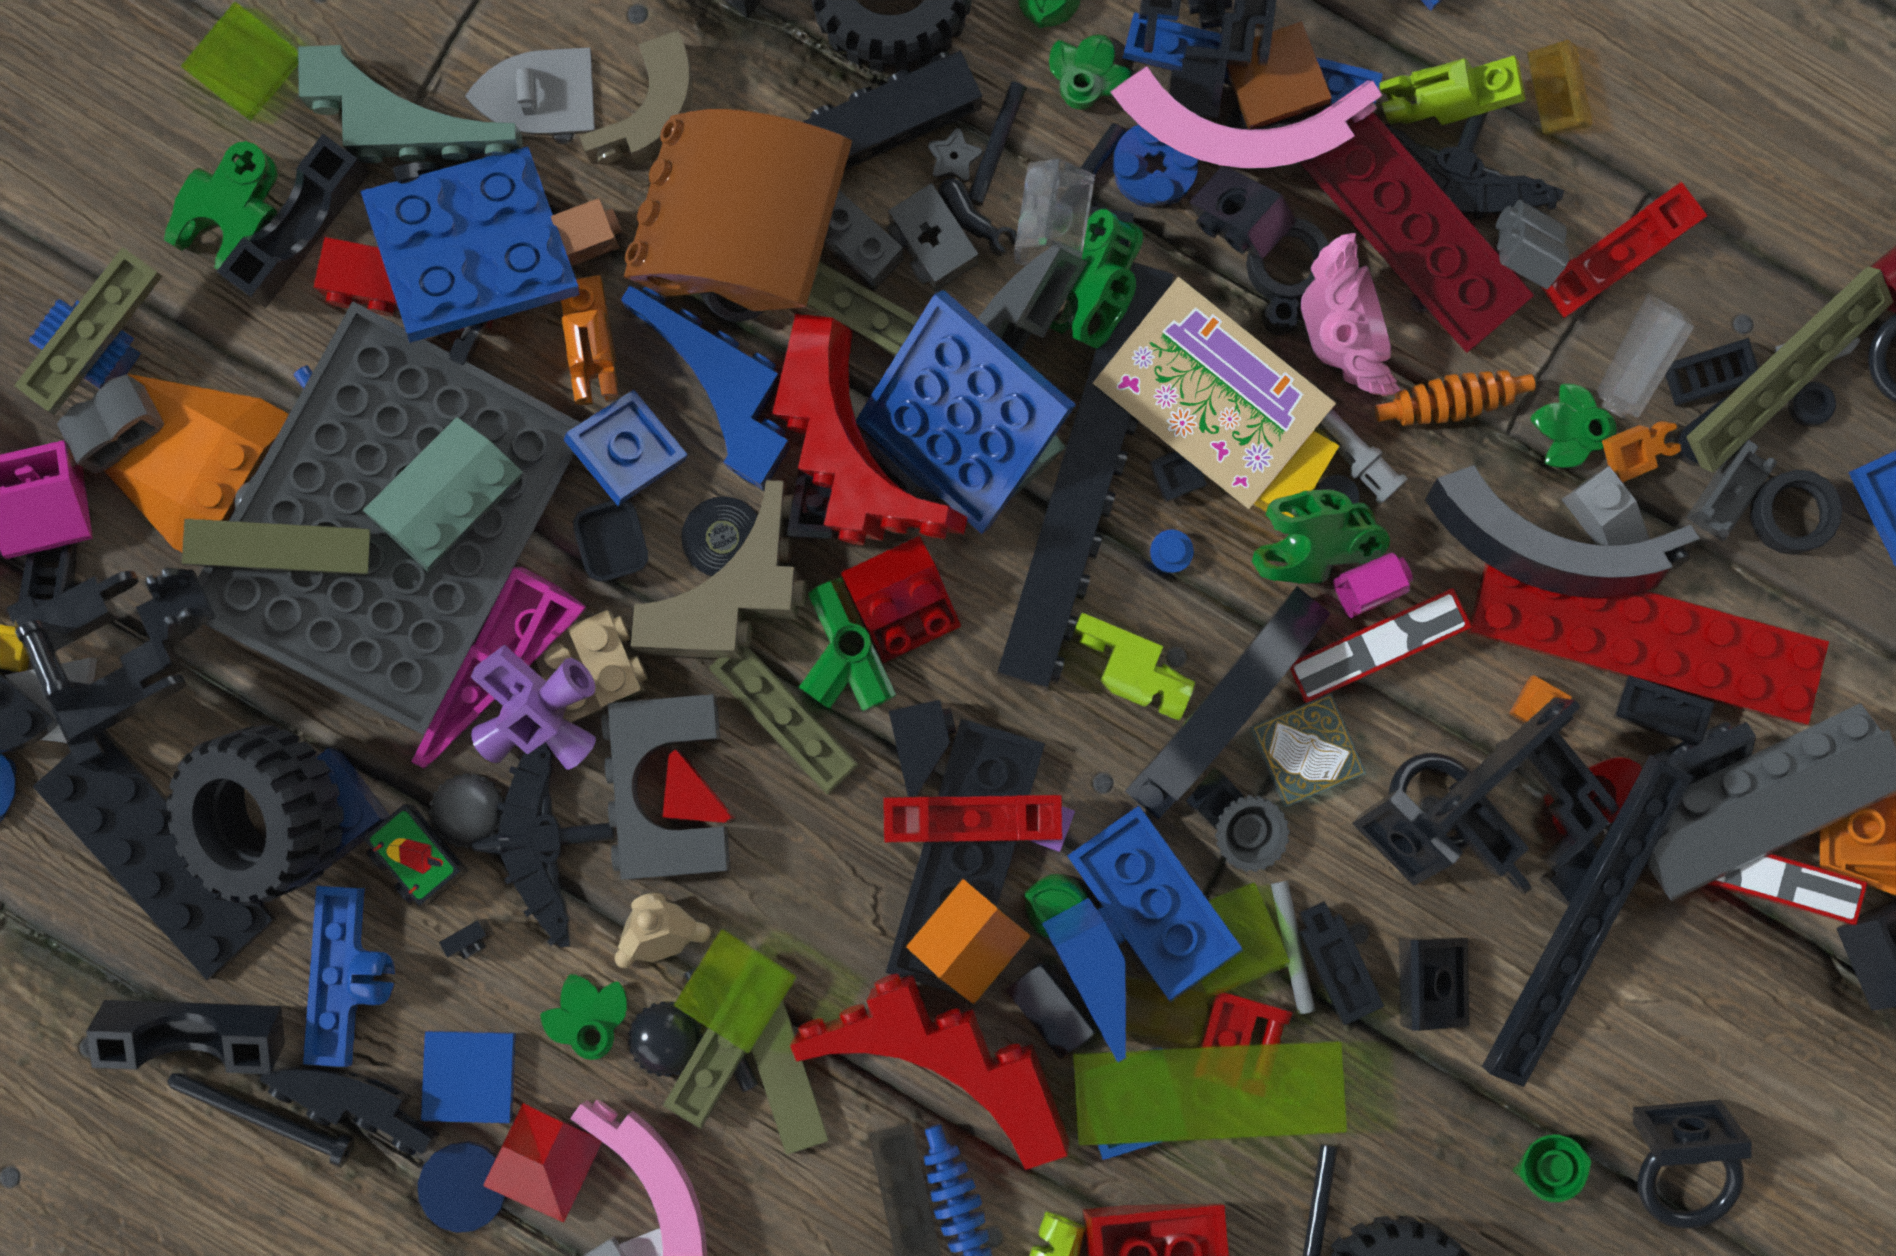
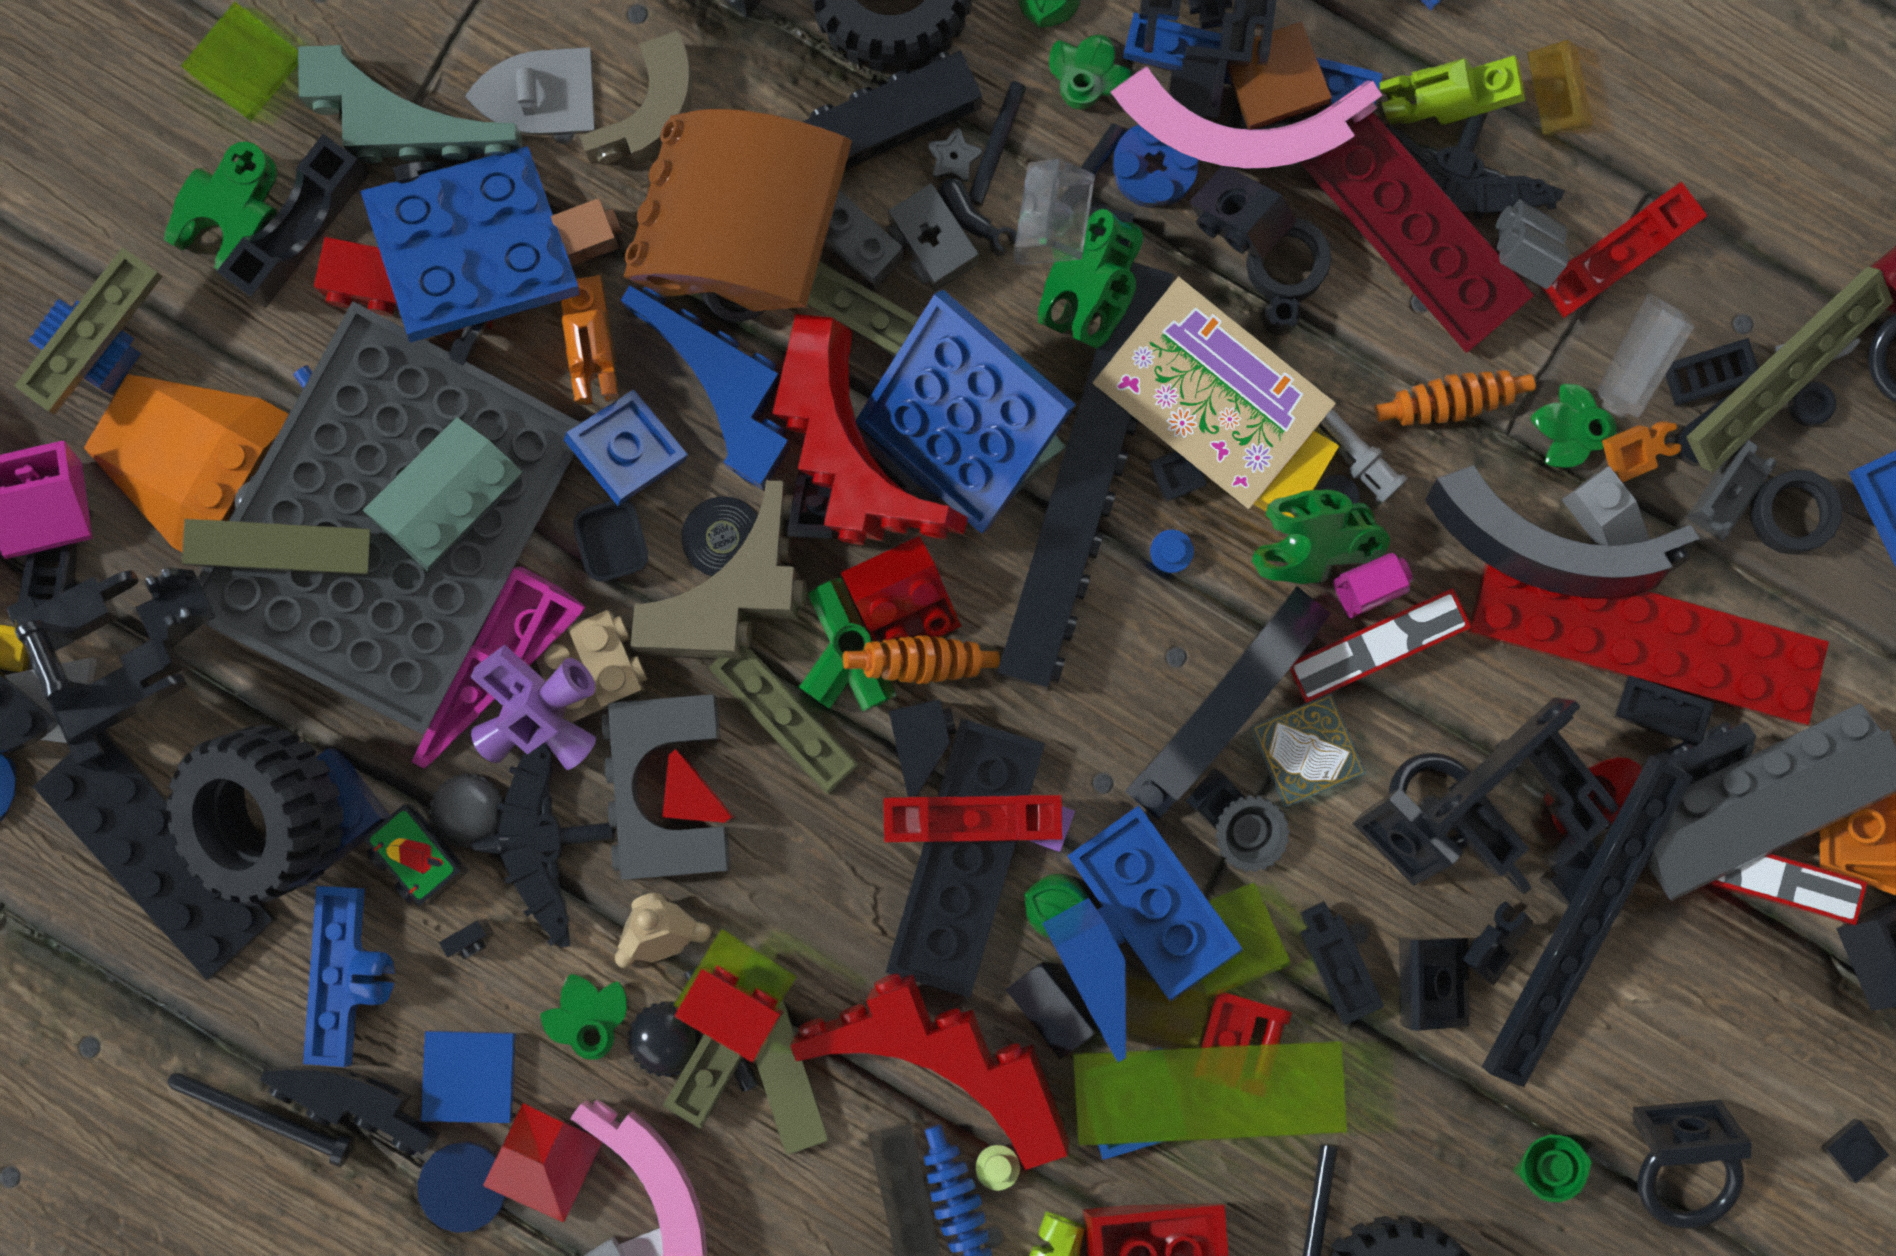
(110, 423): dark grey brick -> none
(136, 1031): black arch -> none
(730, 1012): none -> red brick
(921, 659): none -> orange piece
(968, 941): orange slope -> none
(997, 1167): none -> yellowish green plate
(1032, 297): dark grey slope -> none
(1133, 667): lime plate -> none
(1293, 947): light grey bar -> none
(1347, 318): bright pink piece -> none
(1496, 947): none -> black plate
(1534, 697): orange plate -> none
(1854, 1150): none -> black plate

